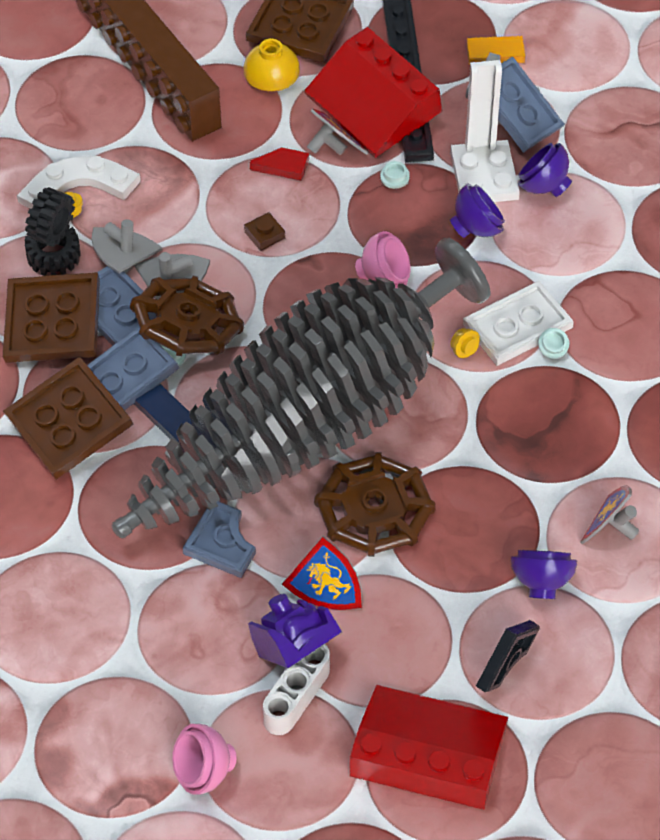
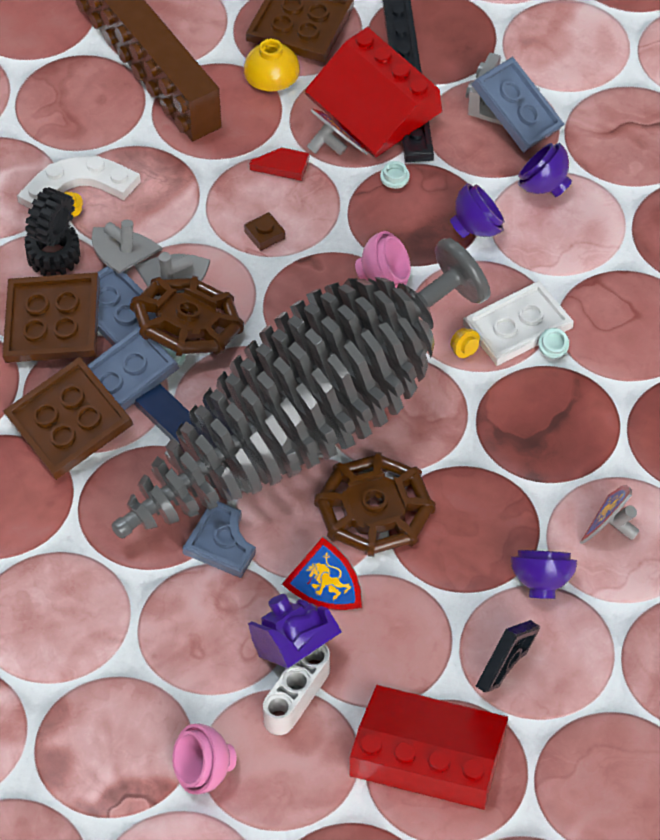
(482, 157): white bracket -> none
(506, 46): light orange tile -> none

